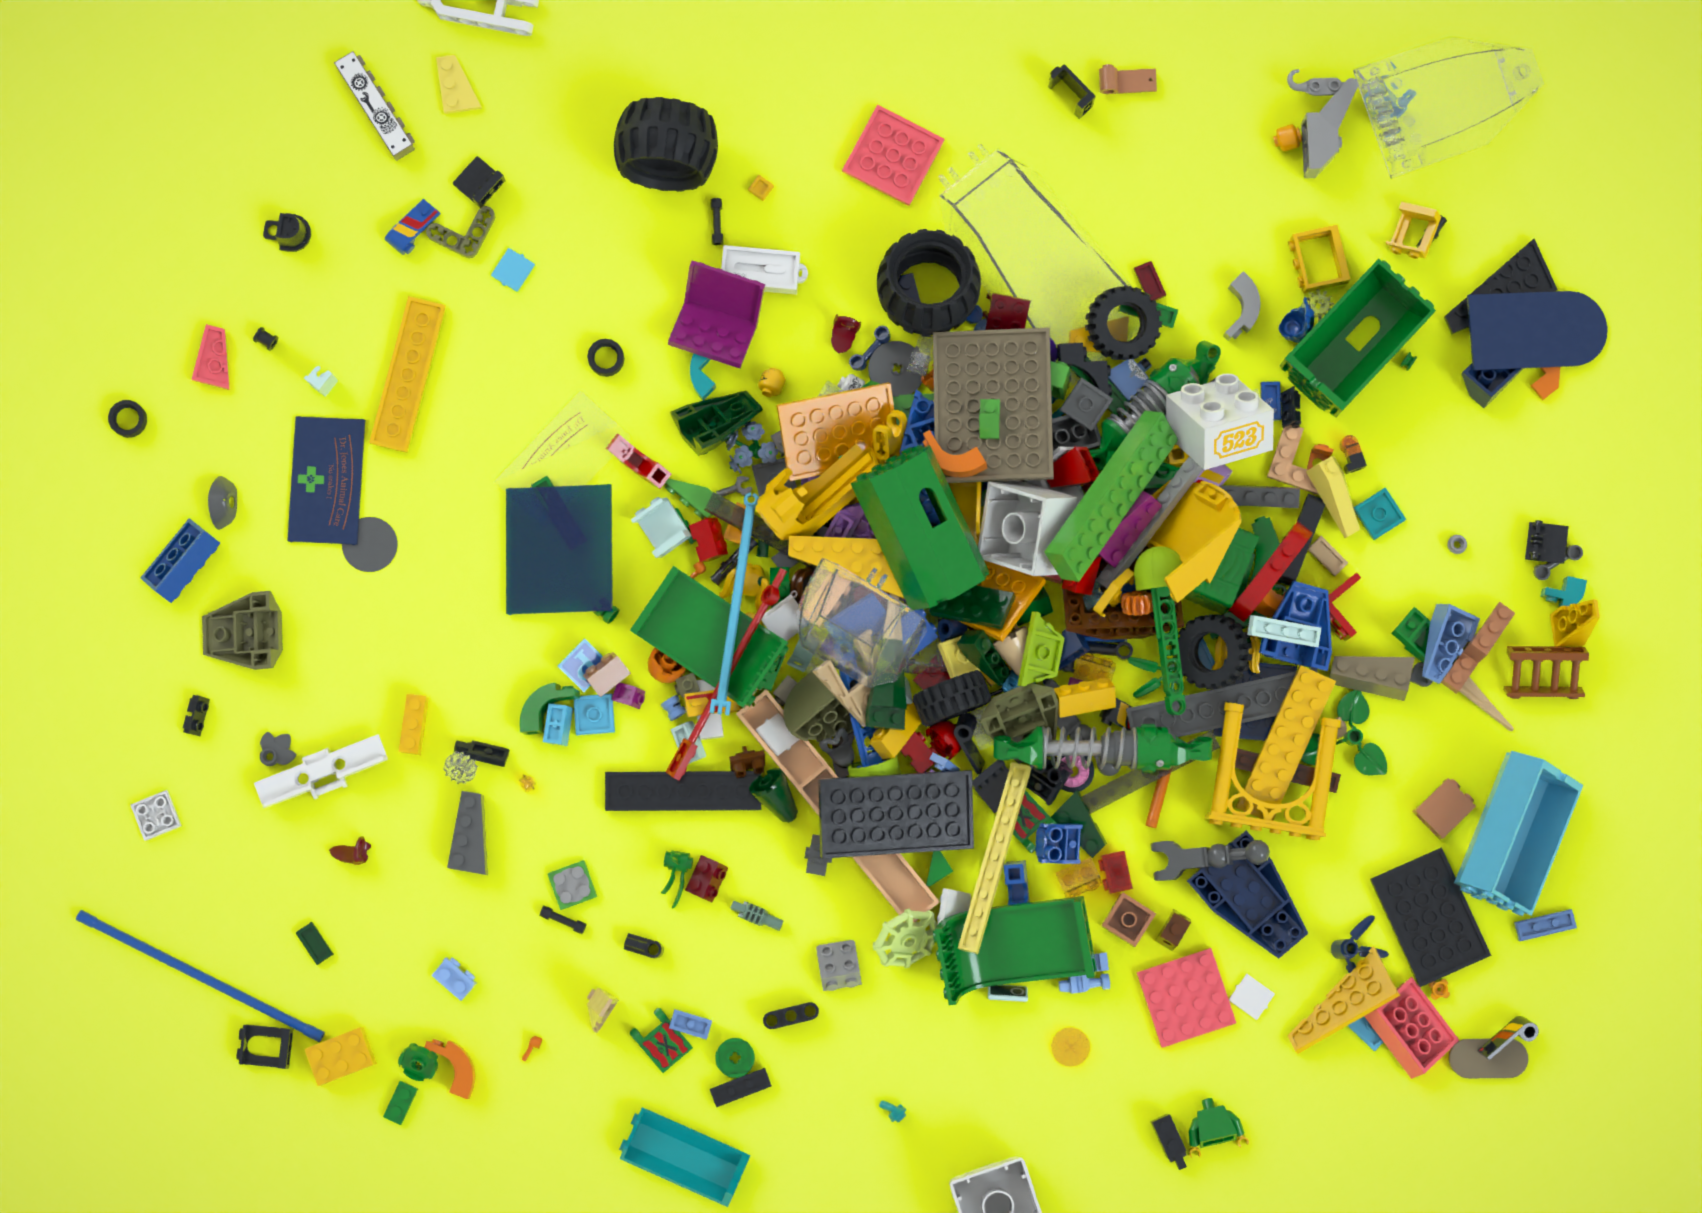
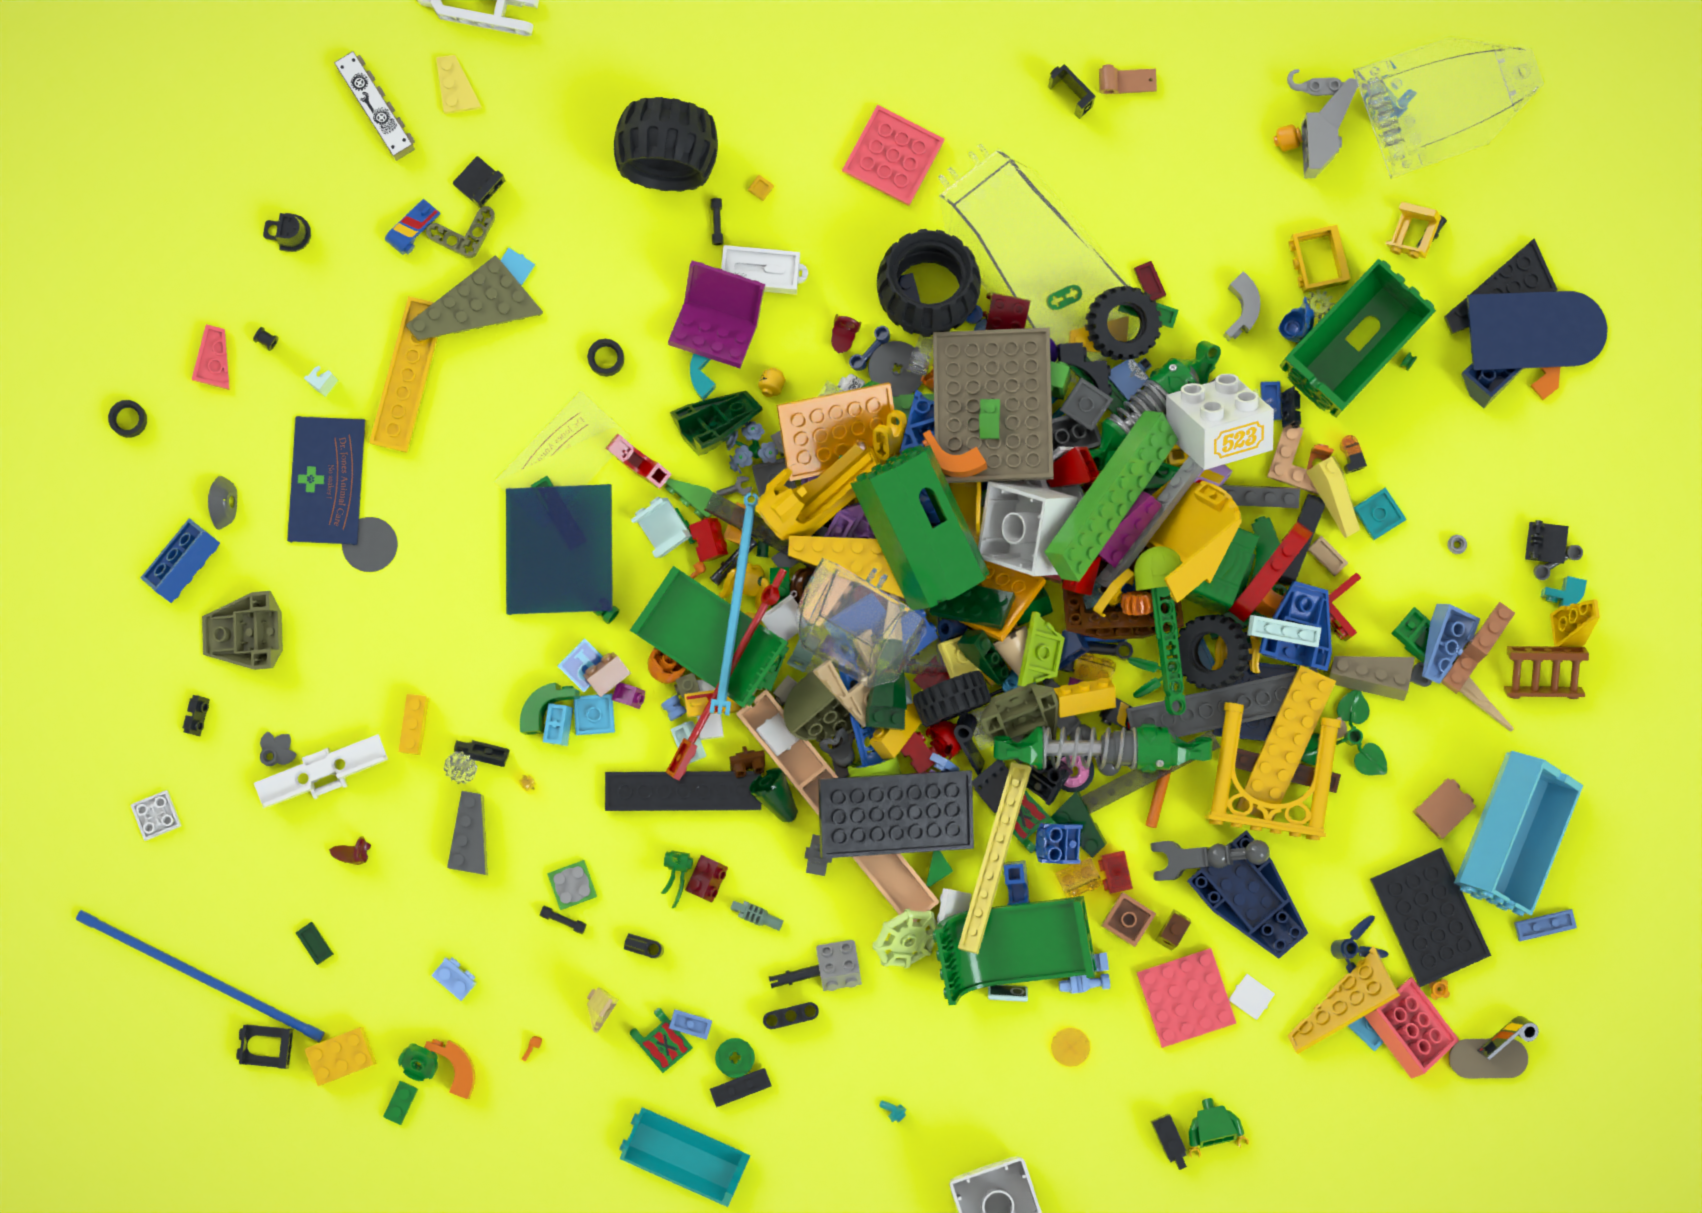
(480, 300): none -> olive wing
(794, 976): none -> black pin
(1062, 293): none -> green beam

